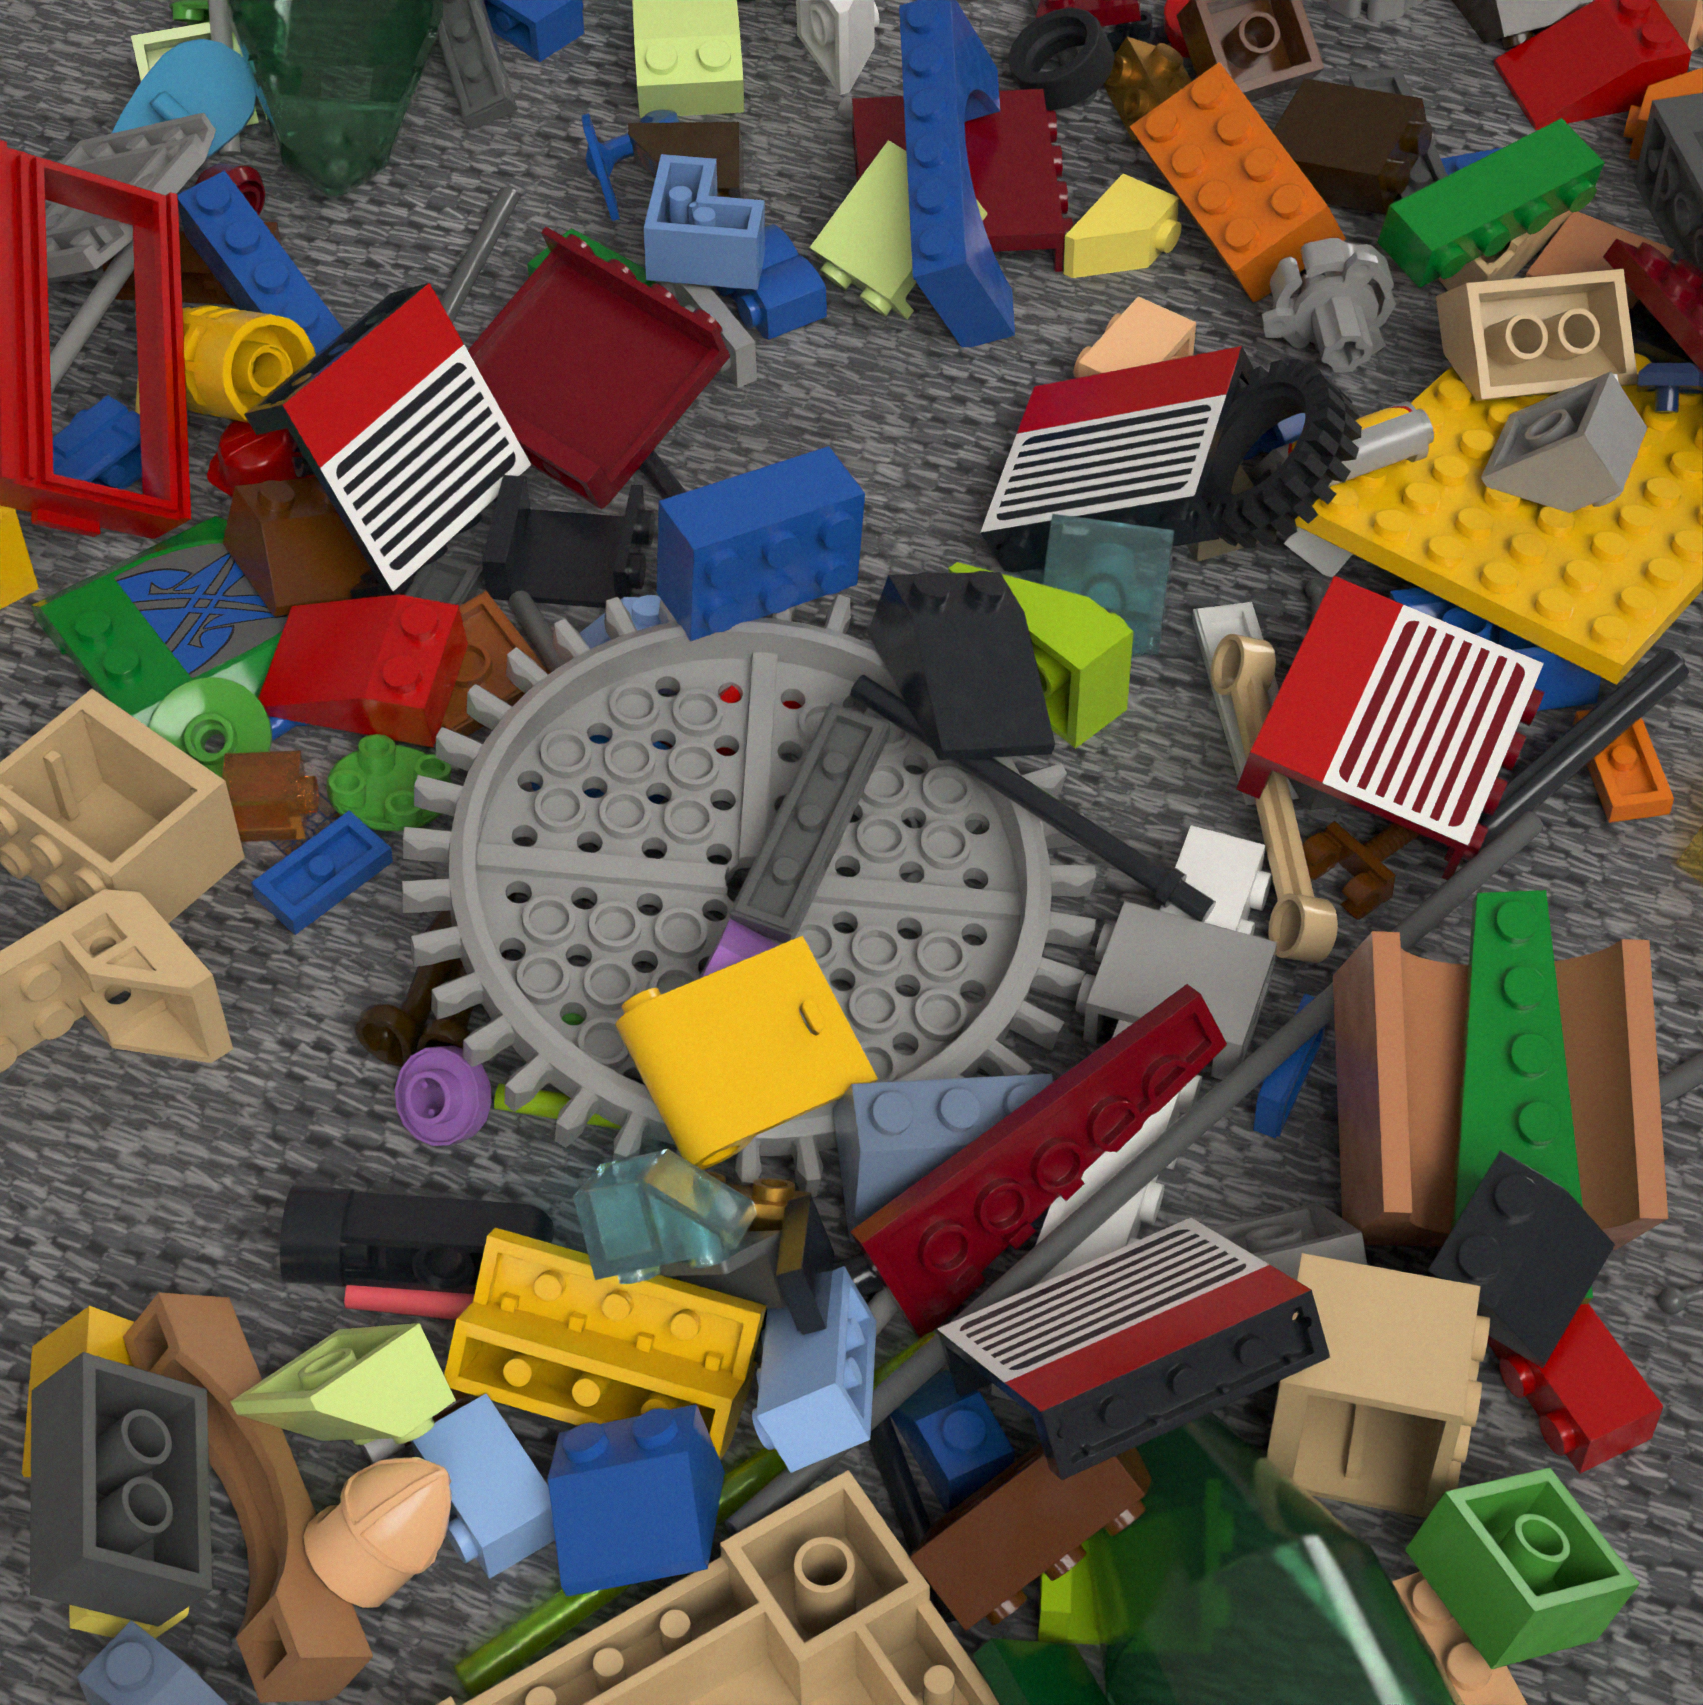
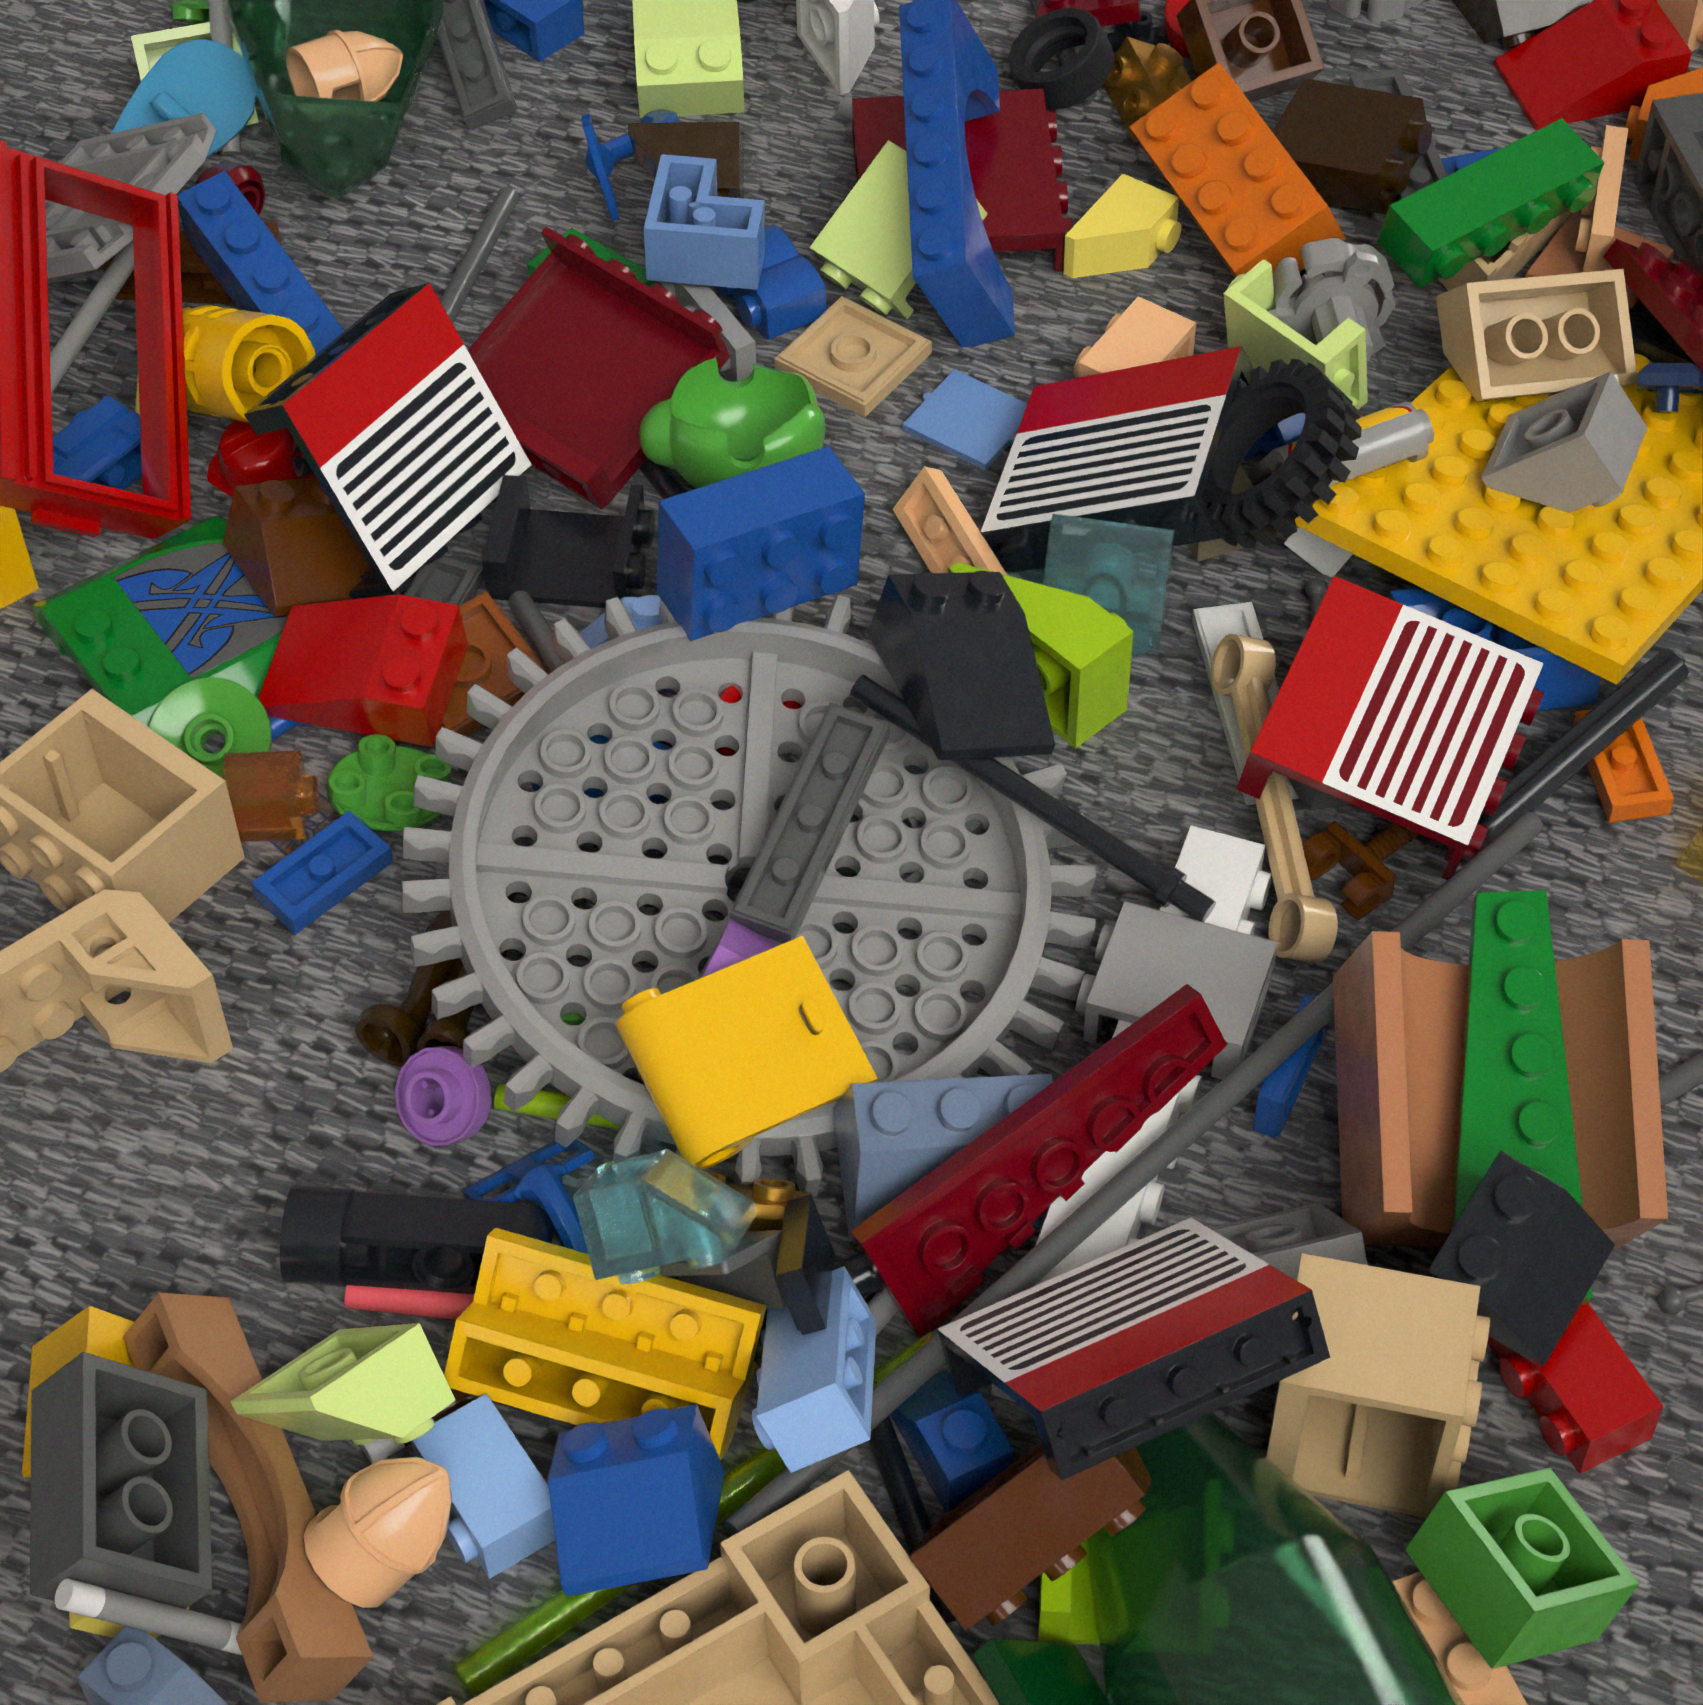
(147, 1615): none -> light grey bar
(344, 66): none -> light nougat helmet
(543, 1186): none -> blue piece
(732, 427): none -> bright green piece
(854, 355): none -> tan tile
(942, 525): none -> light nougat plate
(967, 419): none -> medium blue piece
(1267, 339): none -> yellowish green panel
(1597, 233): none -> light nougat plate

